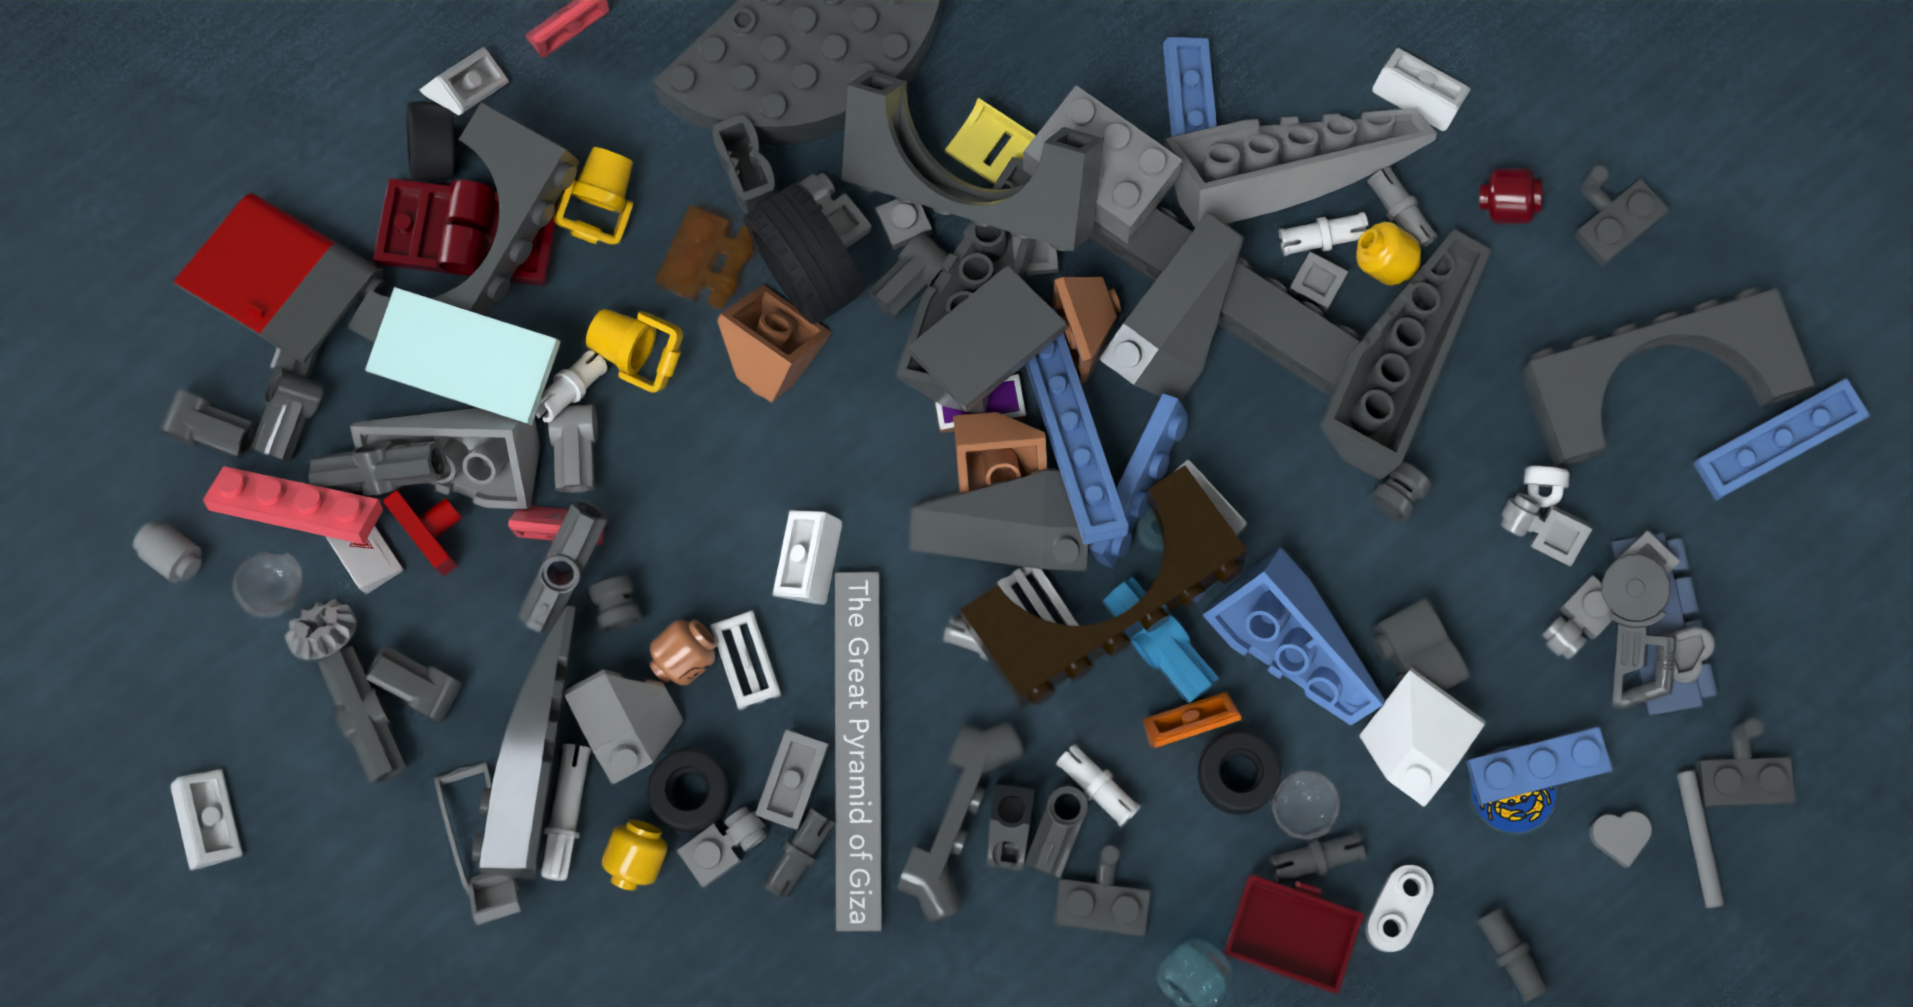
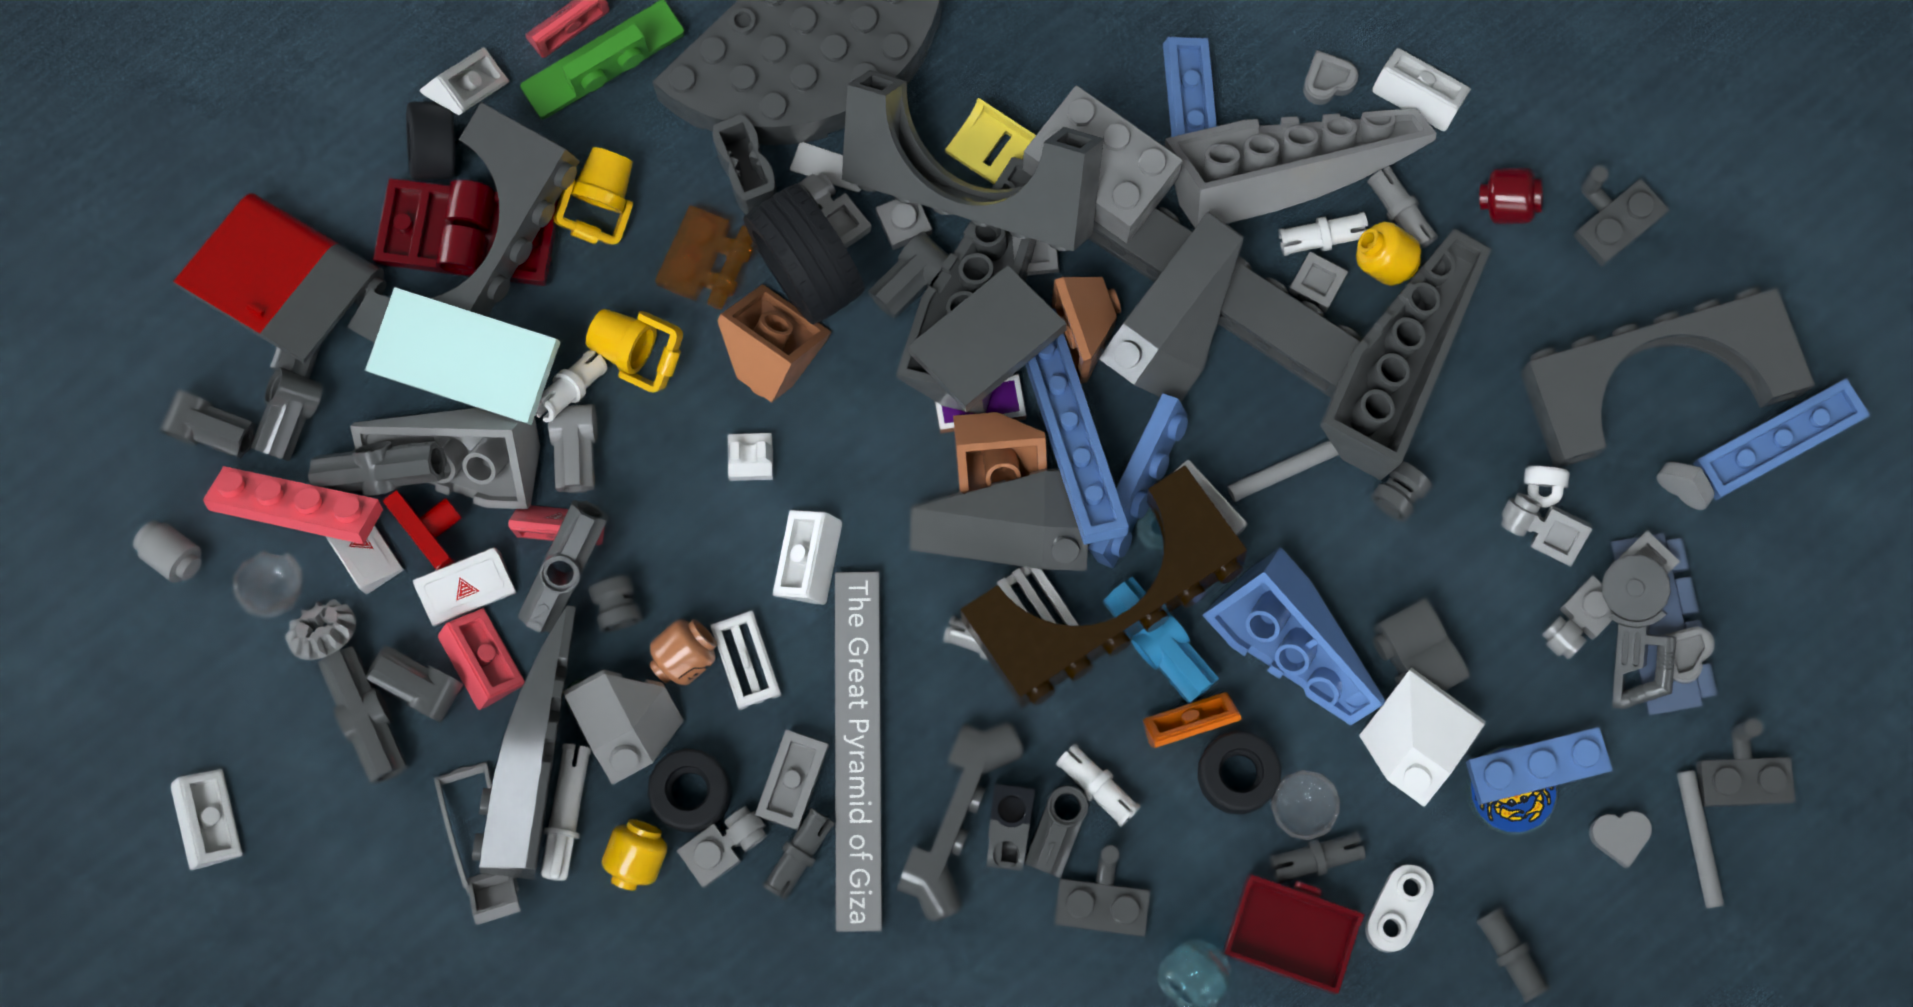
(464, 586): none -> white slope
(480, 658): none -> coral slope
(602, 59): none -> bright green bracket
(750, 456): none -> white tile
(816, 160): none -> white sticker
(1282, 470): none -> light grey bar
(1329, 77): none -> light grey tile
(1687, 483): none -> light grey tile

